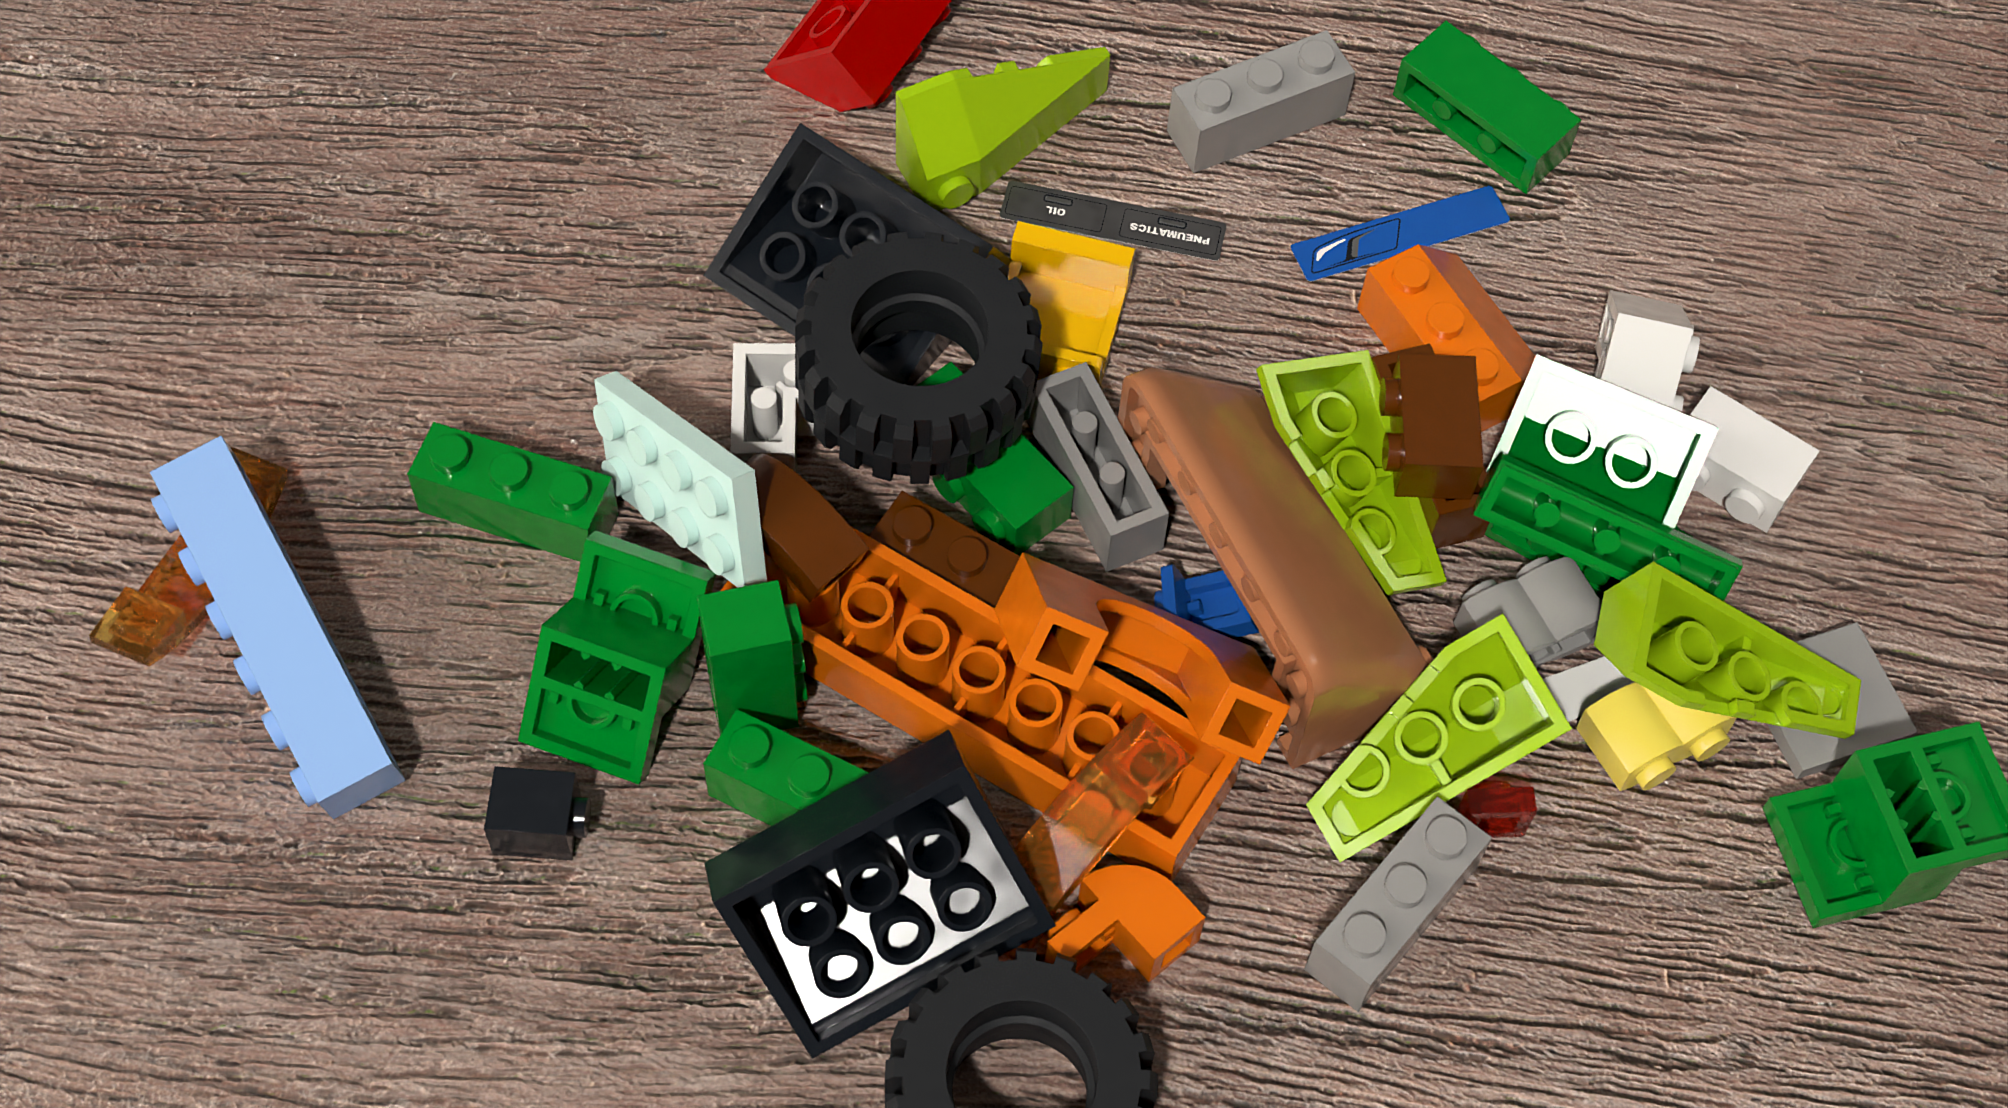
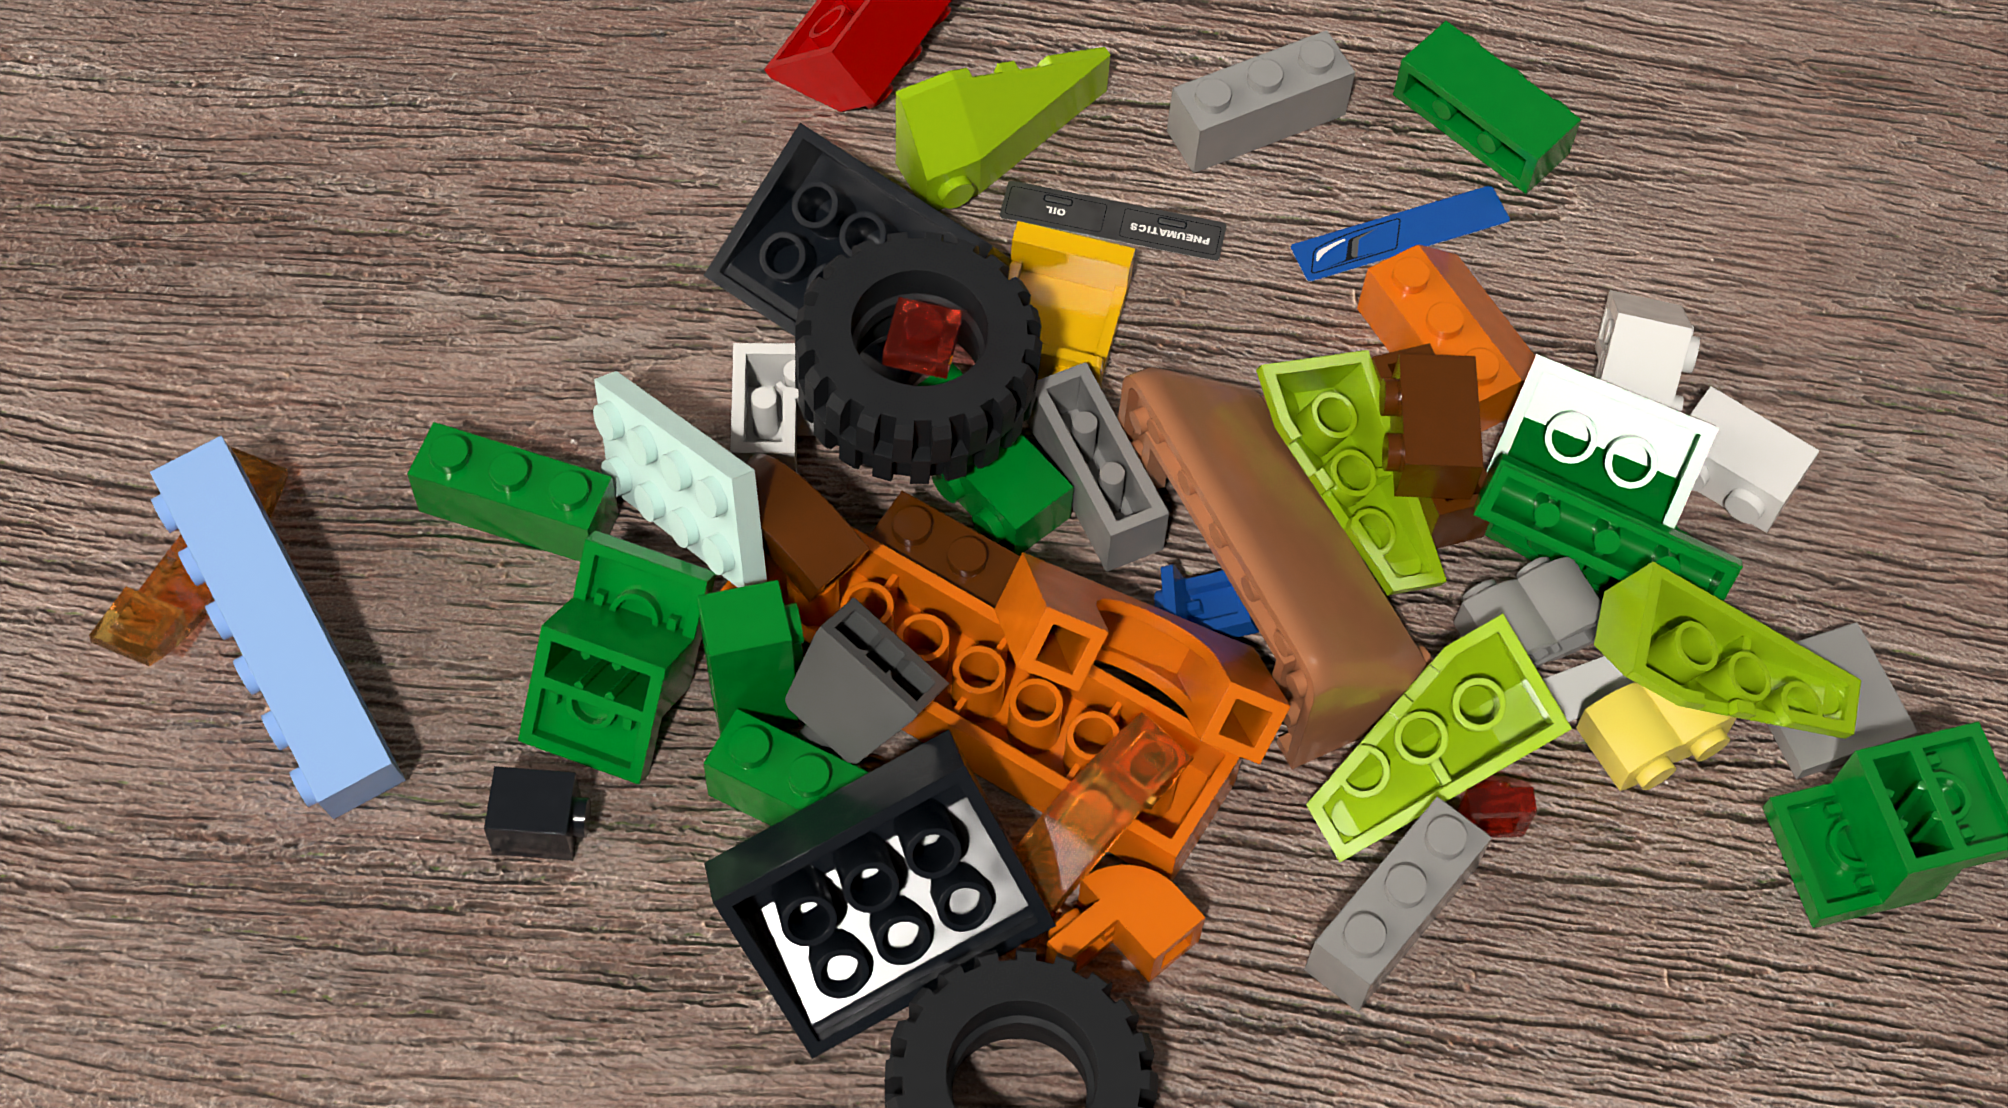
(859, 685): none -> dark grey torso
(922, 337): none -> clear red plate

